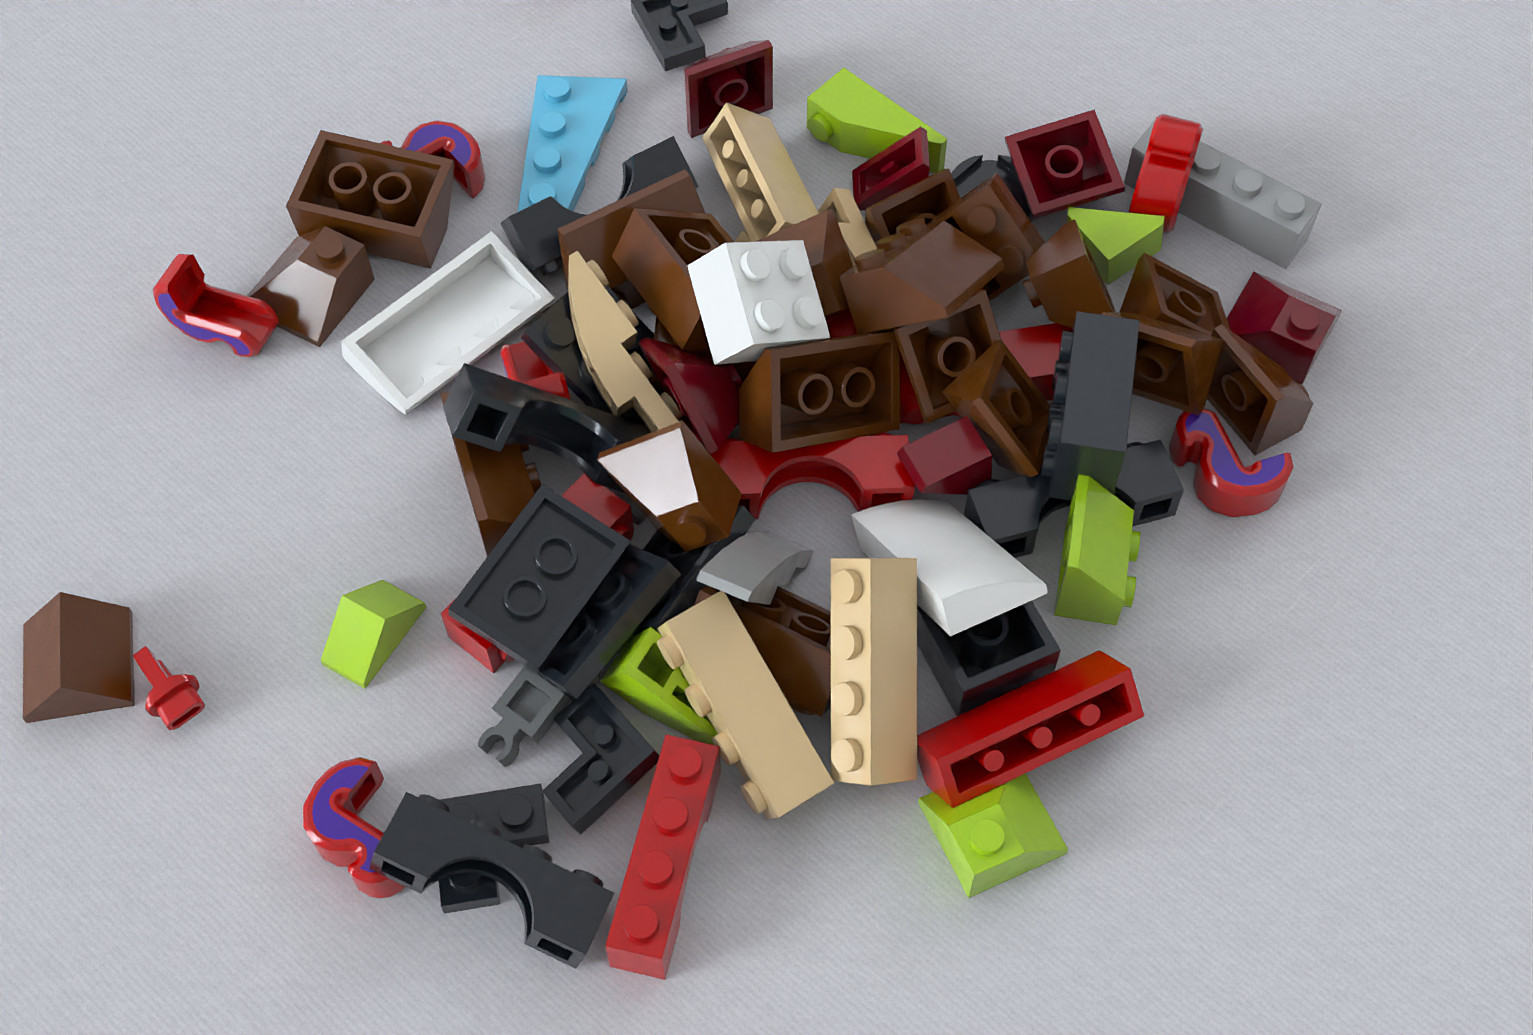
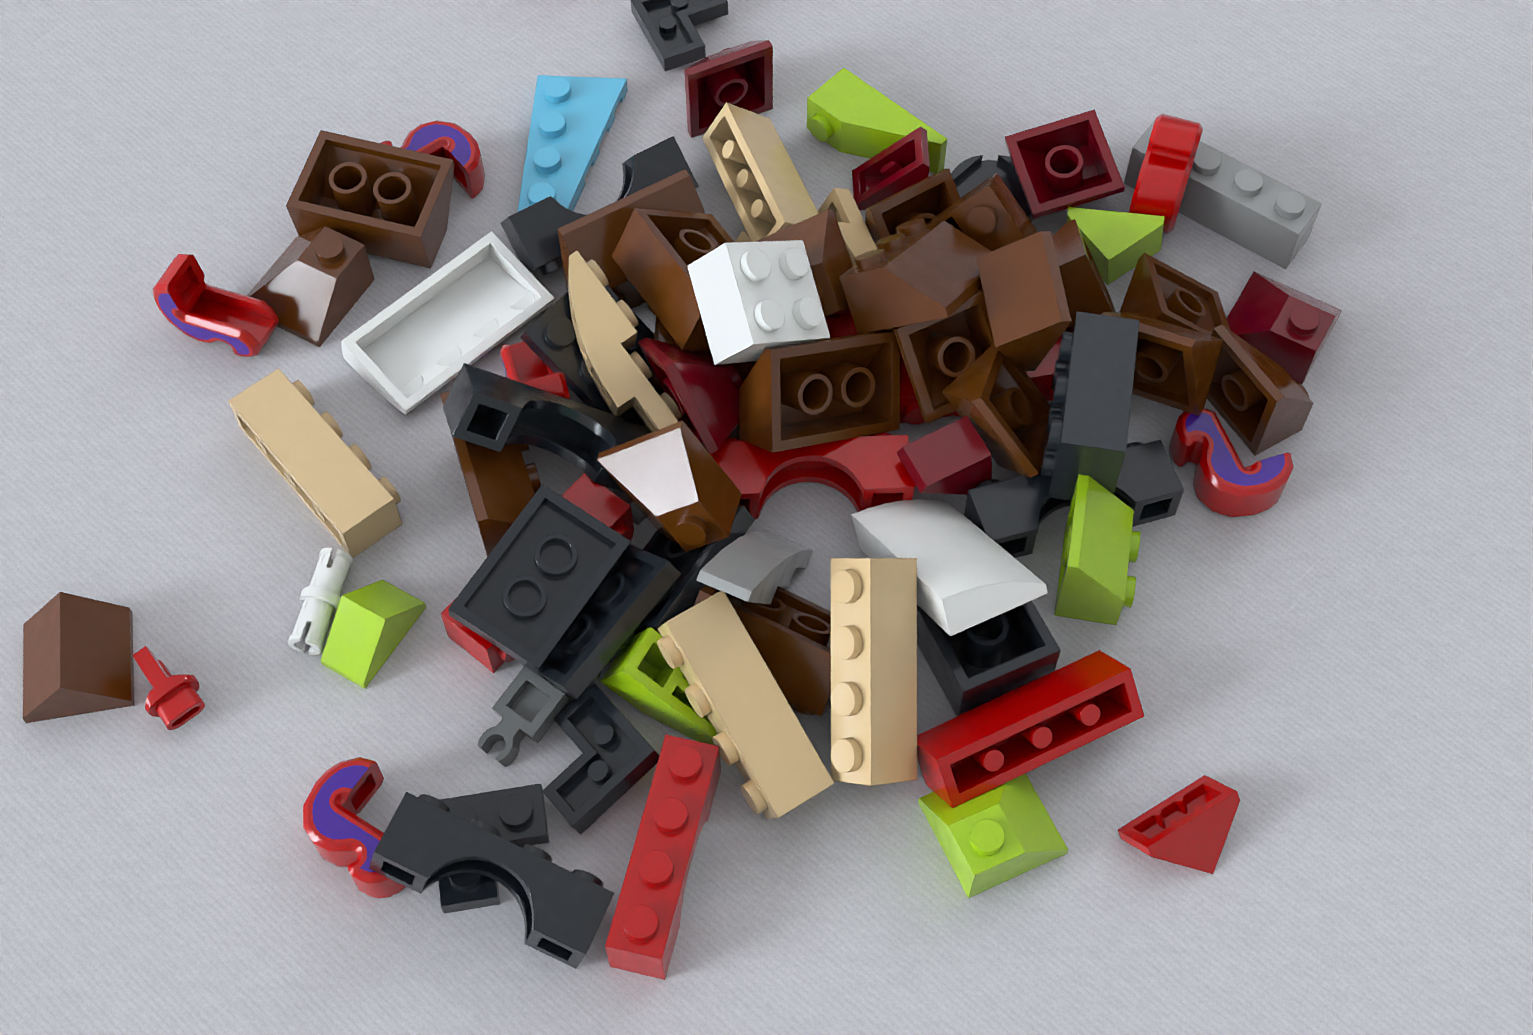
(317, 462): none -> tan brick
(320, 601): none -> white pin
(1025, 298): none -> reddish brown slope
(1187, 825): none -> red slope

